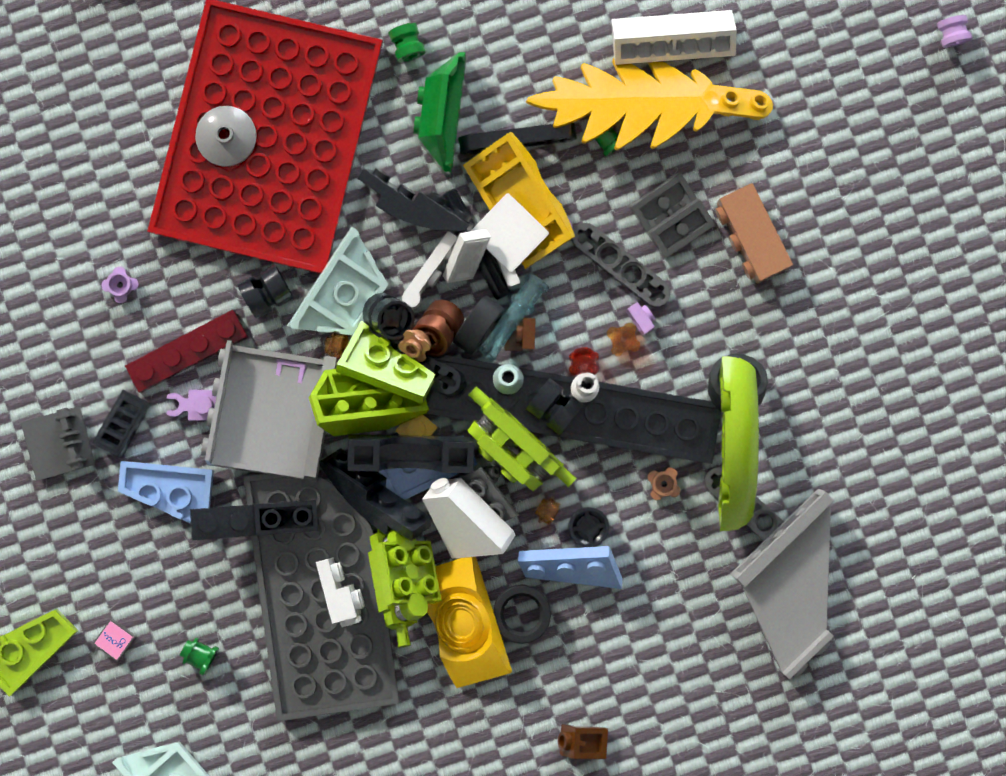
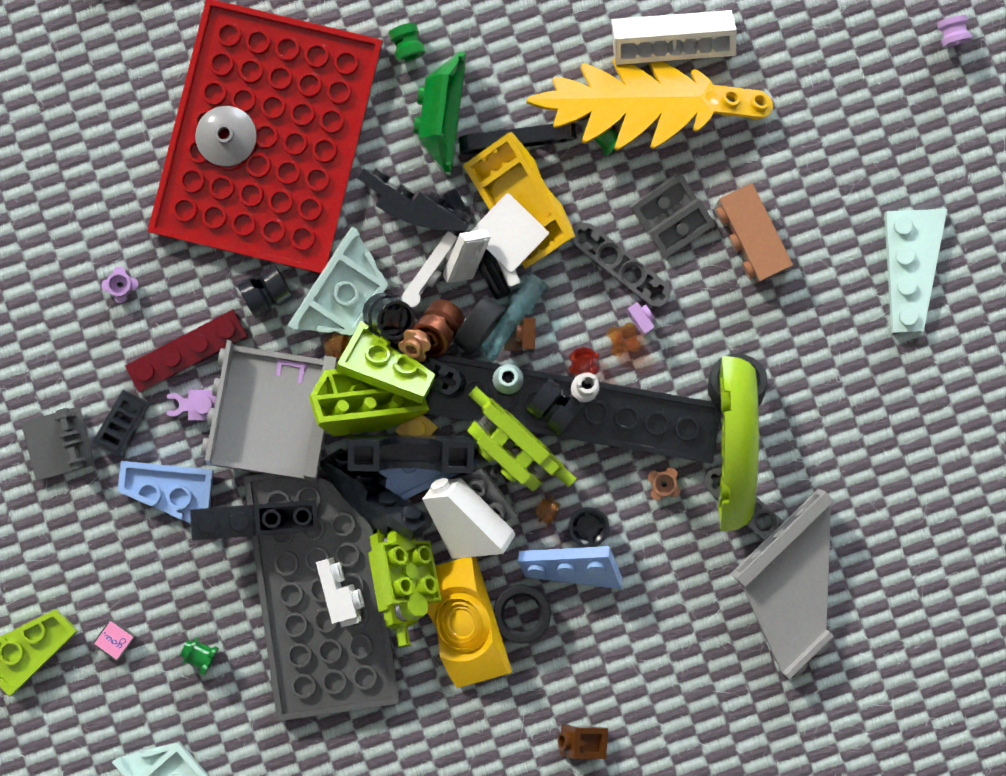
(912, 258): none -> light aqua wing

